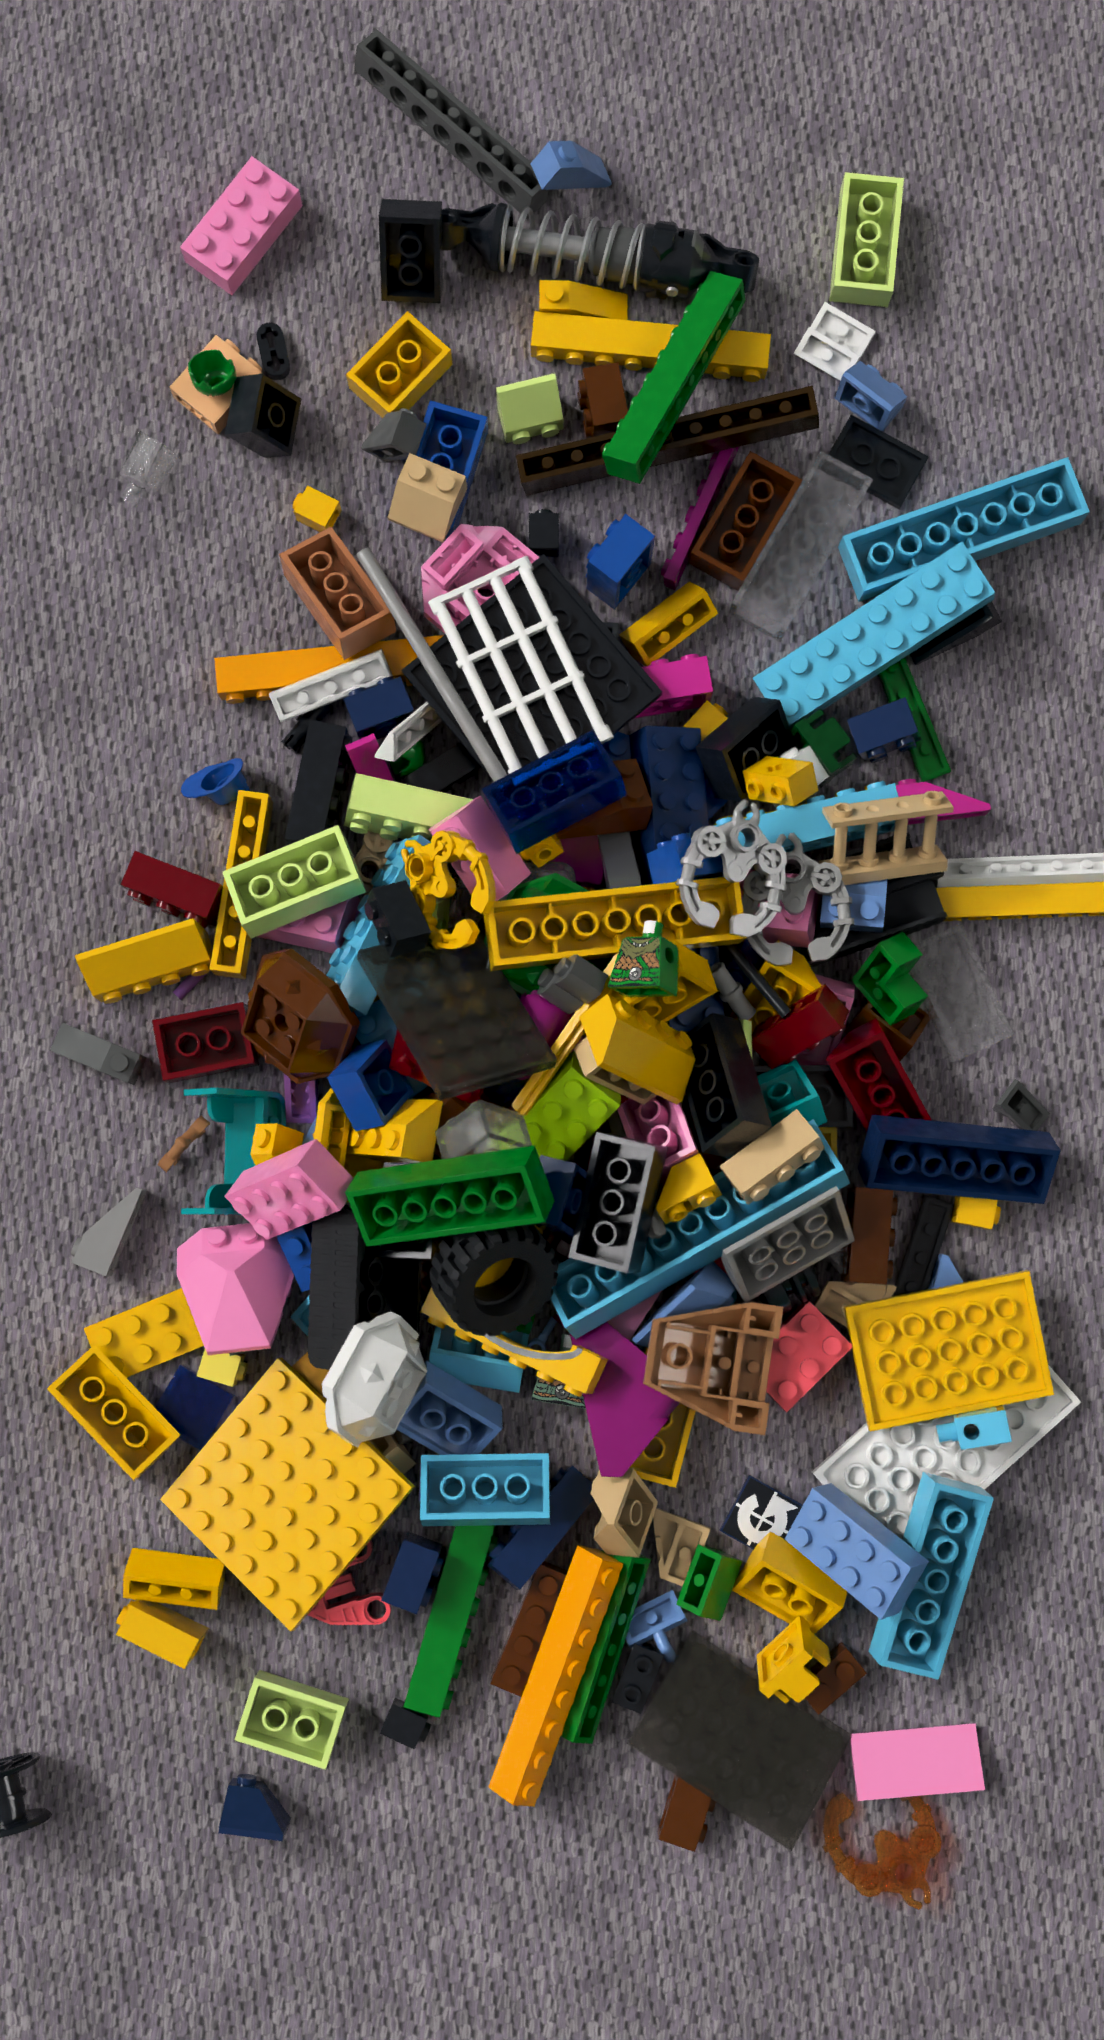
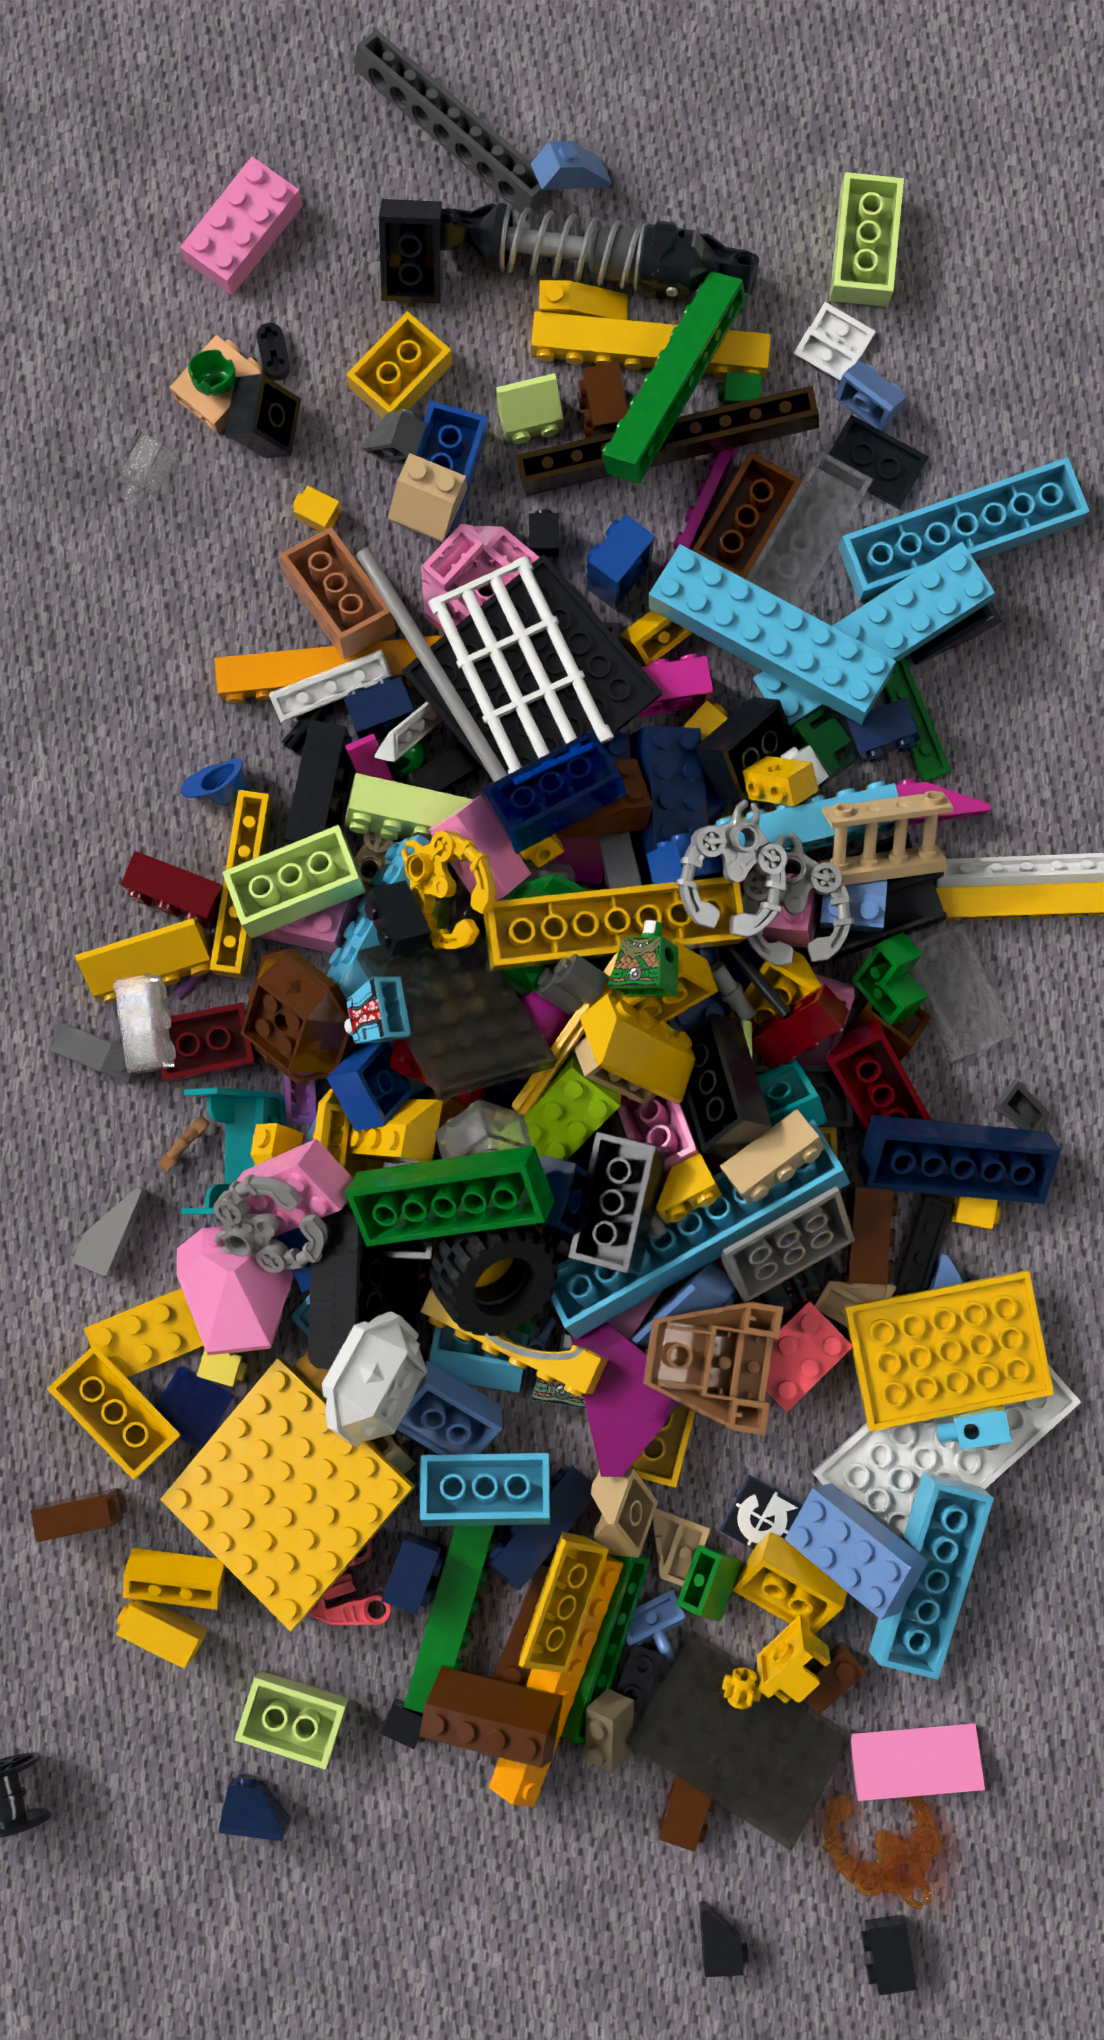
(78, 1514): none -> reddish brown brick
(144, 1023): none -> clear brick
(253, 1233): none -> light grey piece
(378, 1012): none -> medium azure torso
(492, 1717): none -> reddish brown slope
(563, 1604): none -> yellow slope
(608, 1730): none -> dark tan brick
(721, 1945): none -> black slope
(739, 387): none -> green brick
(741, 1688): none -> yellow gear
(771, 634): none -> medium azure brick
(890, 1955): none -> black brick

